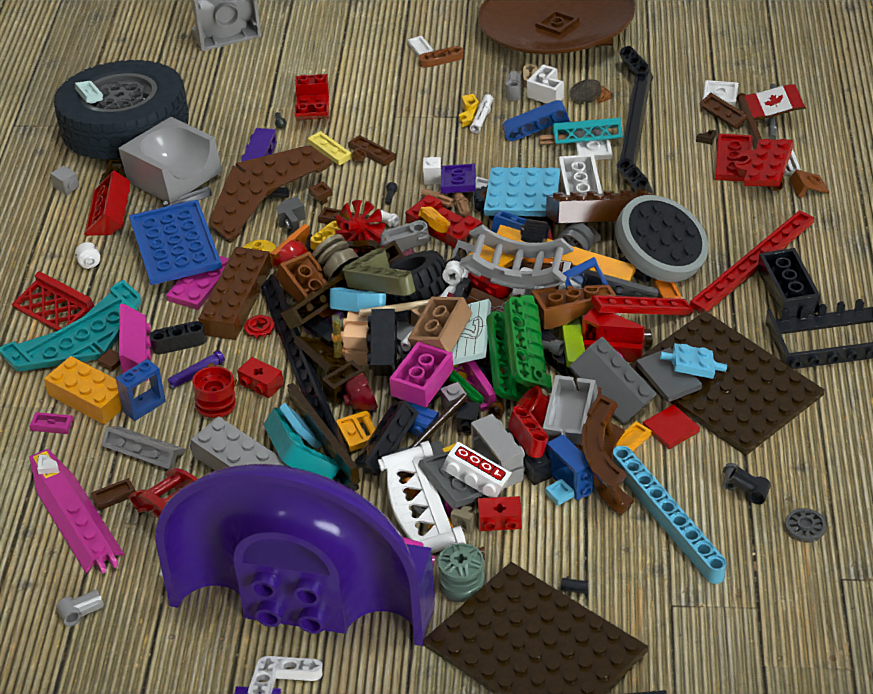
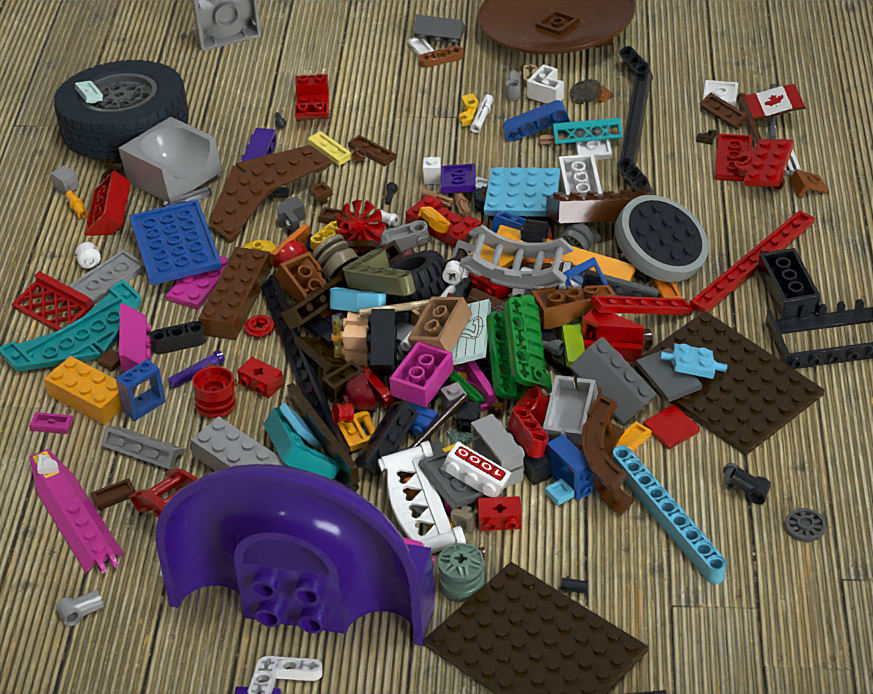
(76, 204): none -> light orange pin
(99, 280): none -> light grey tile
(342, 413): none -> red wheel
(380, 391): none -> red beam
(438, 28): none -> dark grey slope
(455, 436): none -> clear light blue tile

